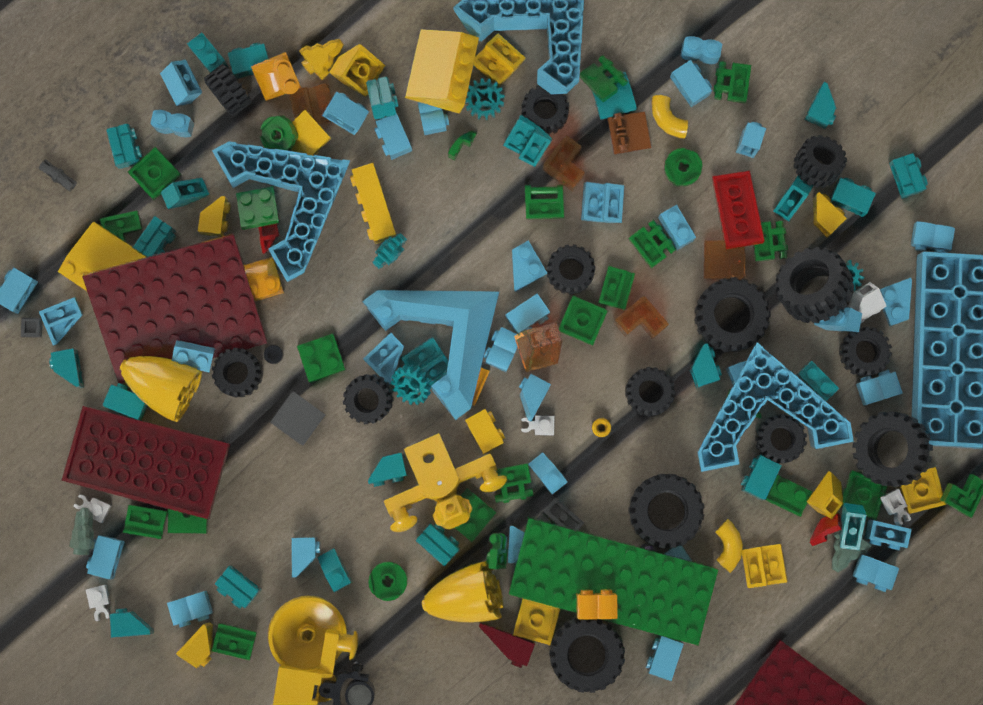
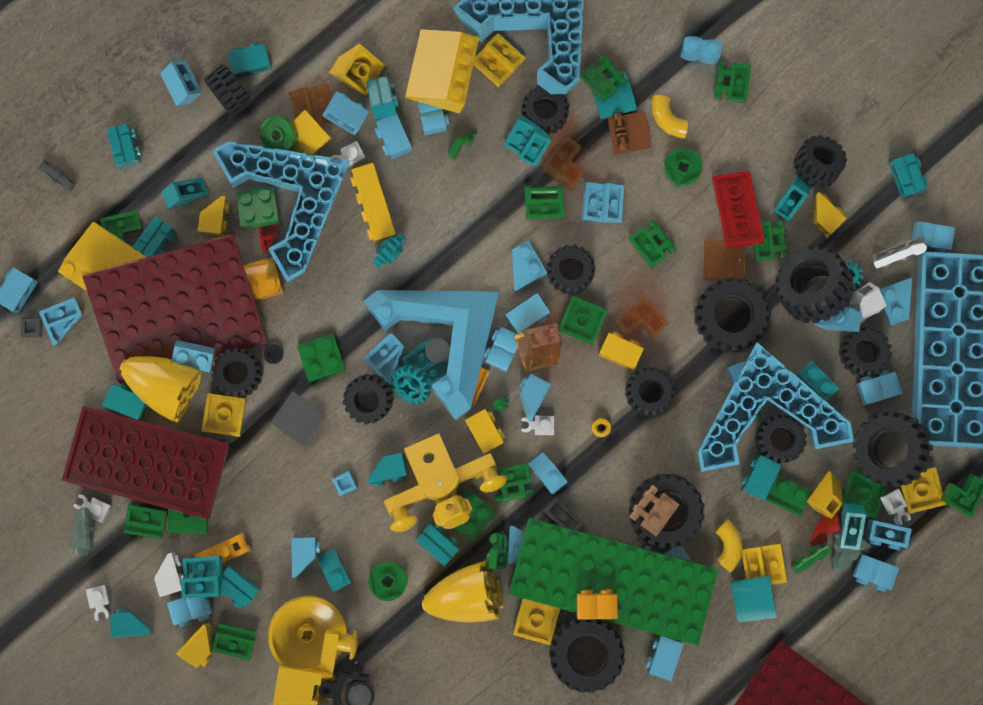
(67, 365): teal slope -> none
(105, 557): medium azure brick -> none
(154, 173): green plate -> none
(169, 575): none -> white slope
(172, 123): medium azure brick -> none
(202, 577): none -> teal slope
(206, 53): teal brick -> none
(223, 415): none -> yellow plate
(226, 549): none -> light orange plate
(276, 76): light orange slope -> none
(321, 57): yellow rock -> none
(344, 483): none -> medium azure tile
(351, 152): none -> white plate
(437, 350): none -> dark grey piece
(490, 104): teal gear -> none
(500, 404): none -> green plate
(513, 647): dark red slope -> none
(616, 288): green plate -> none
(621, 351): none -> yellow brick
(659, 513): none -> medium nougat plate
(676, 227): medium azure brick -> none
(691, 83): medium azure brick -> none
(704, 369): teal slope -> none
(751, 139): medium azure brick -> none
(753, 599): none -> teal slope
(804, 563): none -> green plate
(822, 108): teal slope -> none
(852, 196): teal brick -> none
(899, 252): none -> light grey hinge

